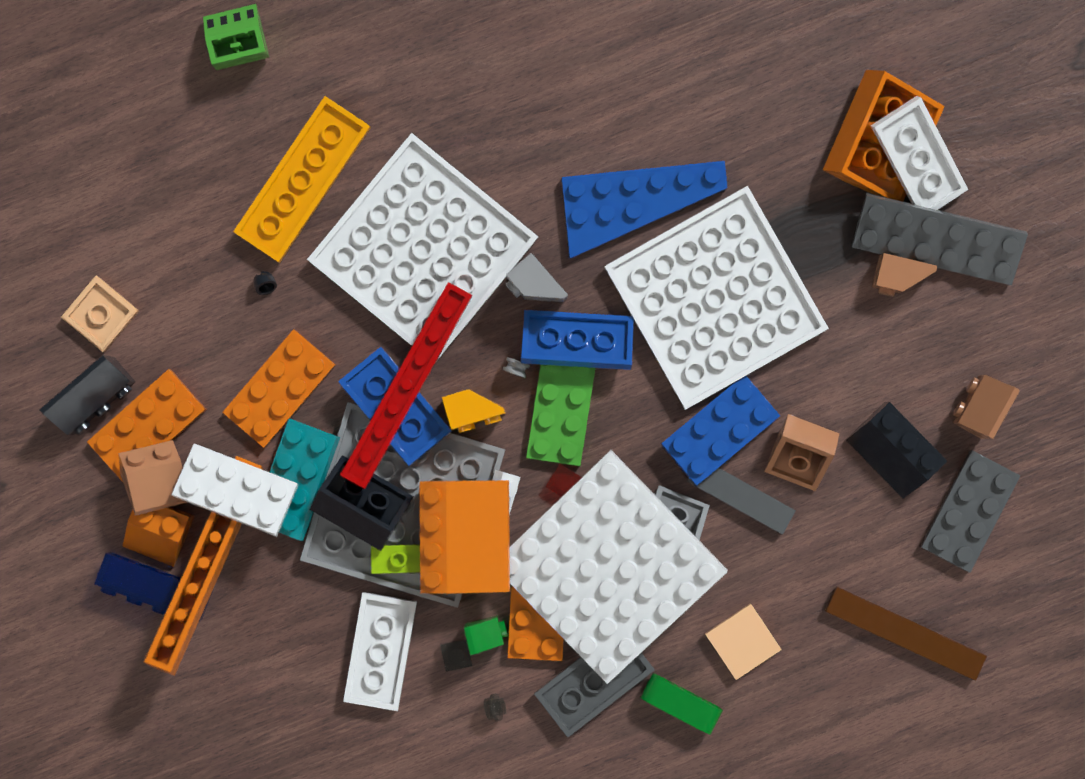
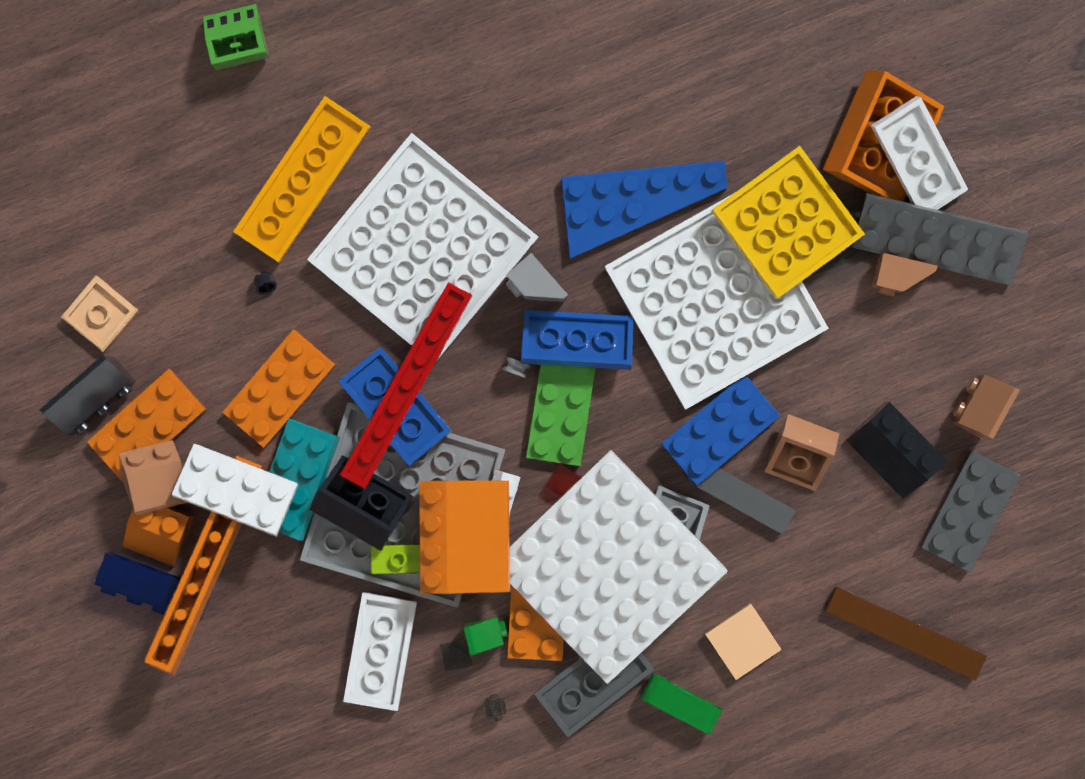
(469, 408): light orange slope -> none
(787, 222): none -> yellow plate

